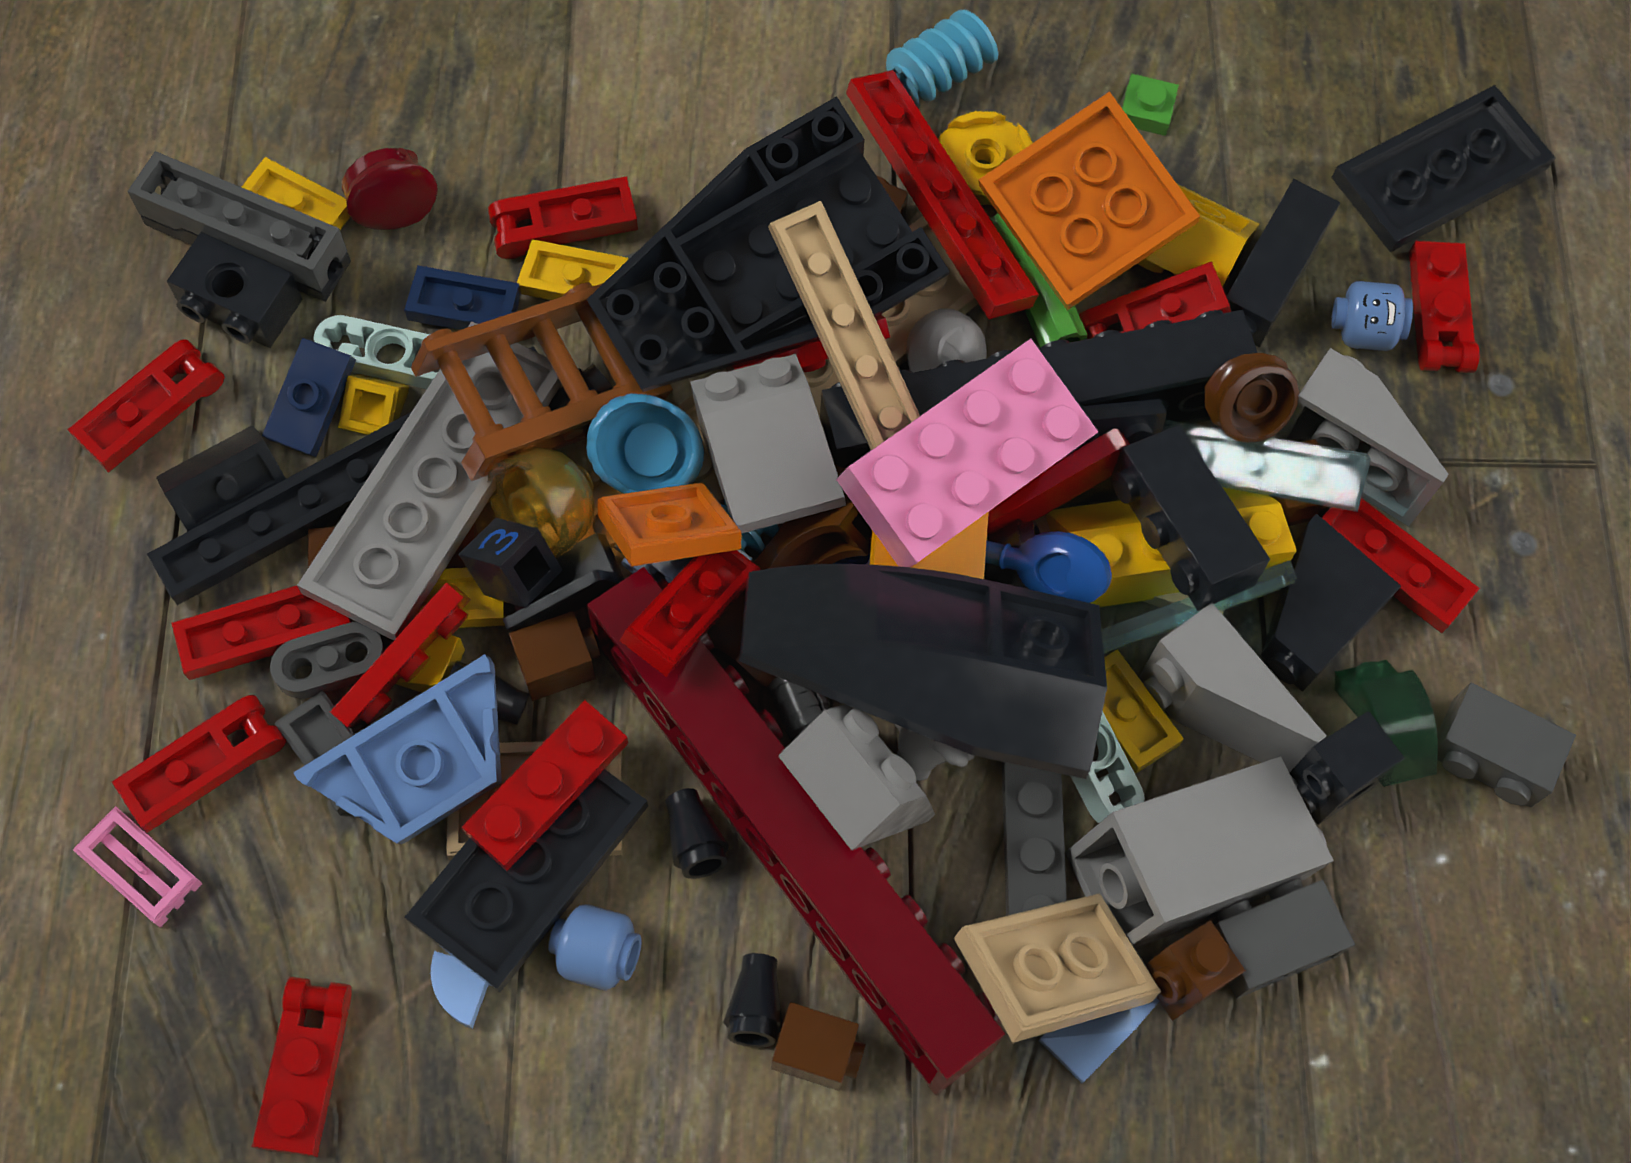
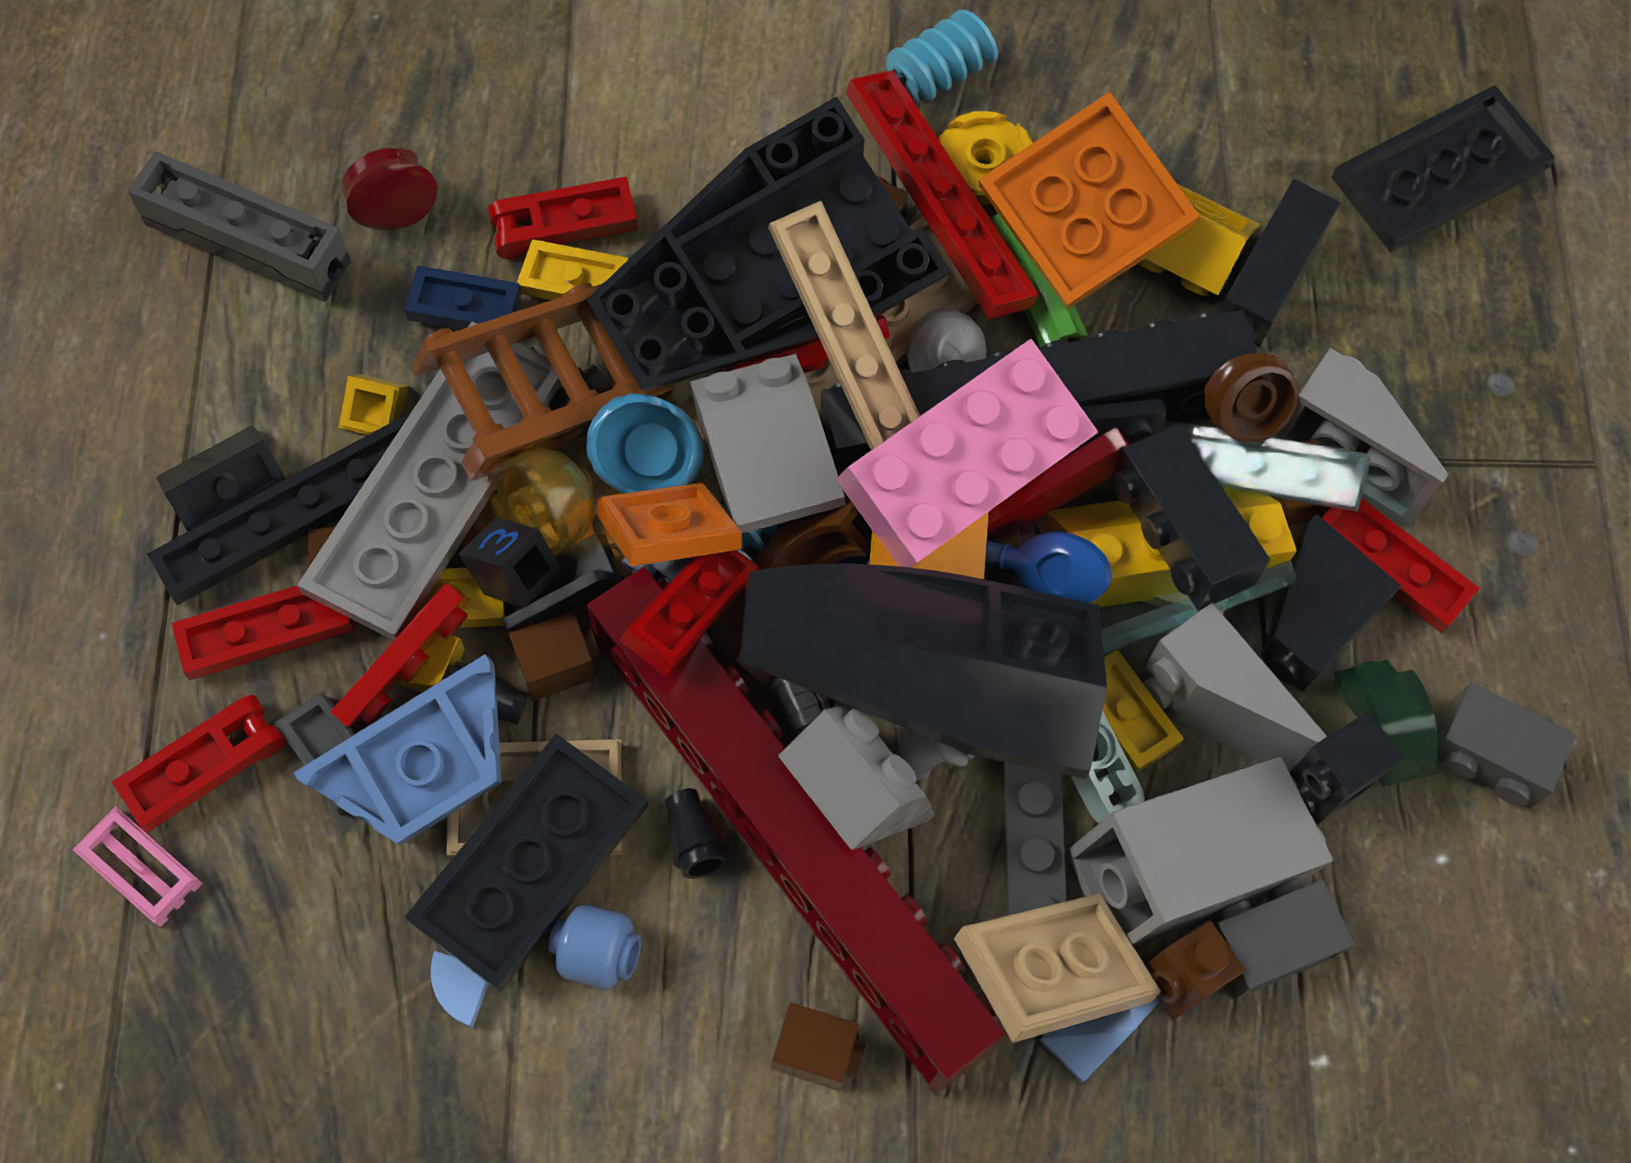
(146, 404): red plate -> none
(217, 269): black brick -> none
(297, 192): yellow plate -> none
(302, 1069): red plate -> none
(309, 397): dark blue plate -> none
(329, 656): dark grey plate -> none
(377, 336): light aqua beam -> none
(545, 785): red plate -> none
(755, 1003): black cone -> none
(1150, 103): bright green plate -> none
(1172, 299): red plate -> none
(1373, 315): medium blue head -> none
(1442, 306): red plate -> none

